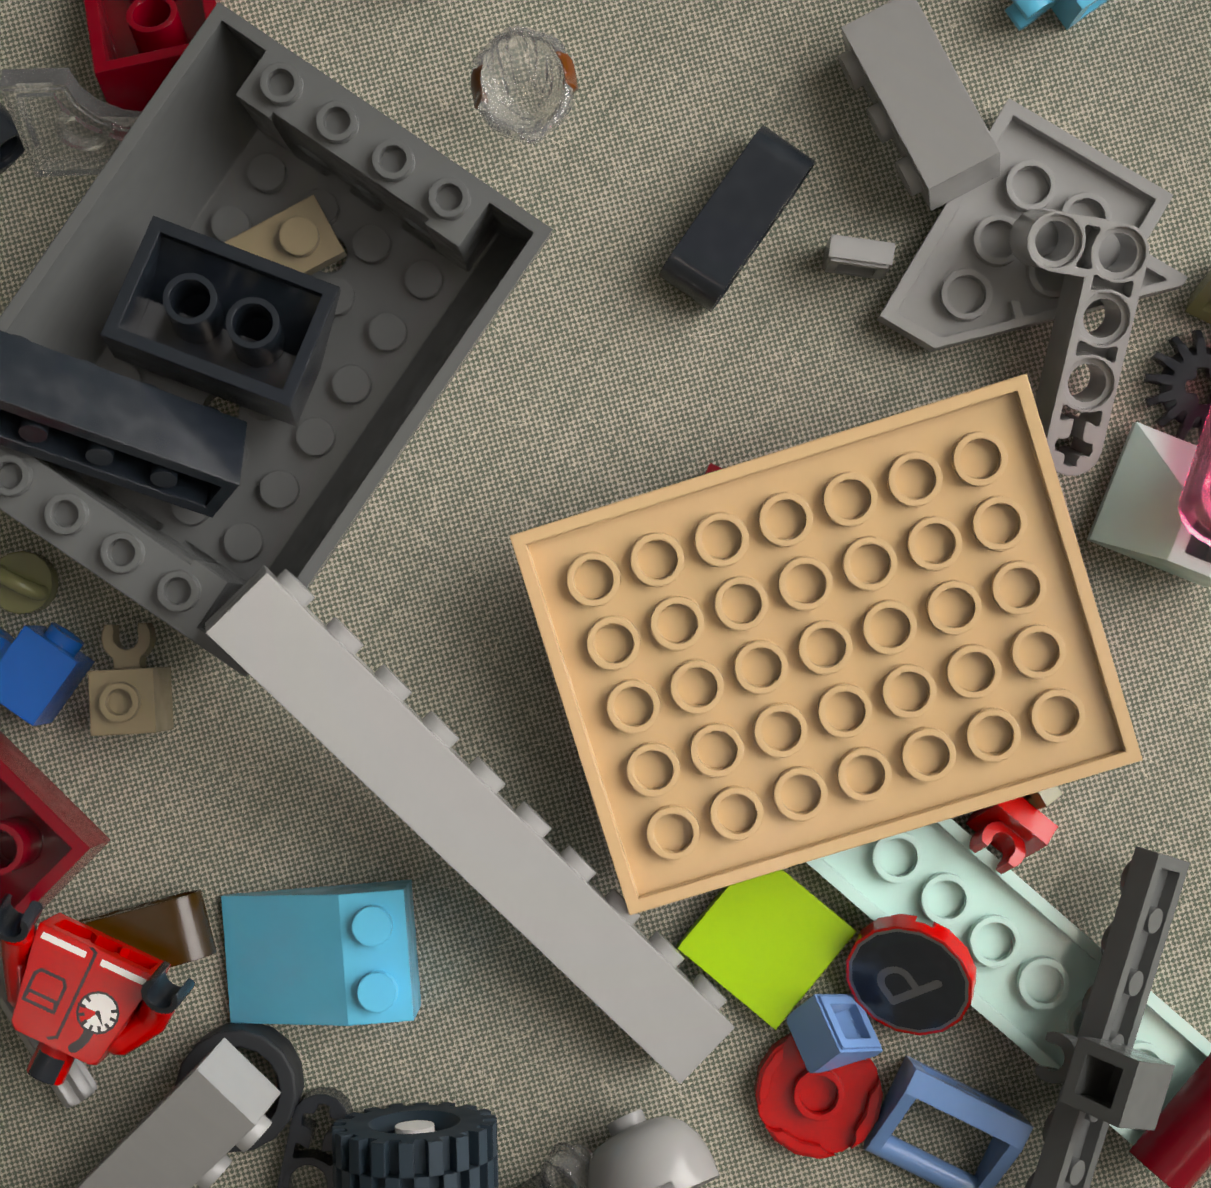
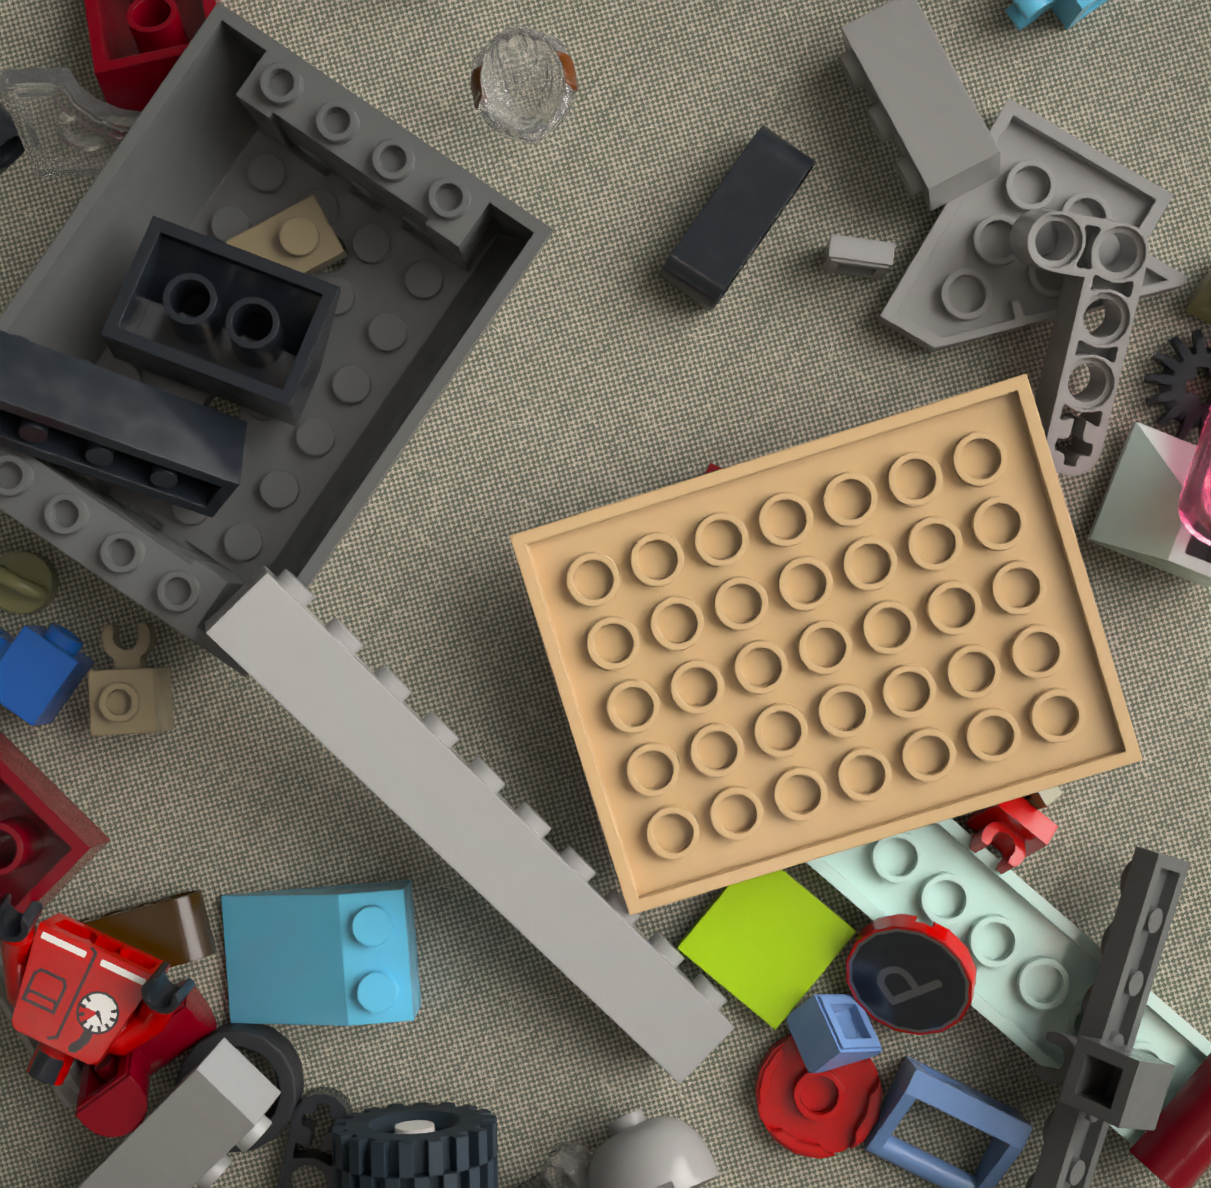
(117, 1090): none -> dark red brick

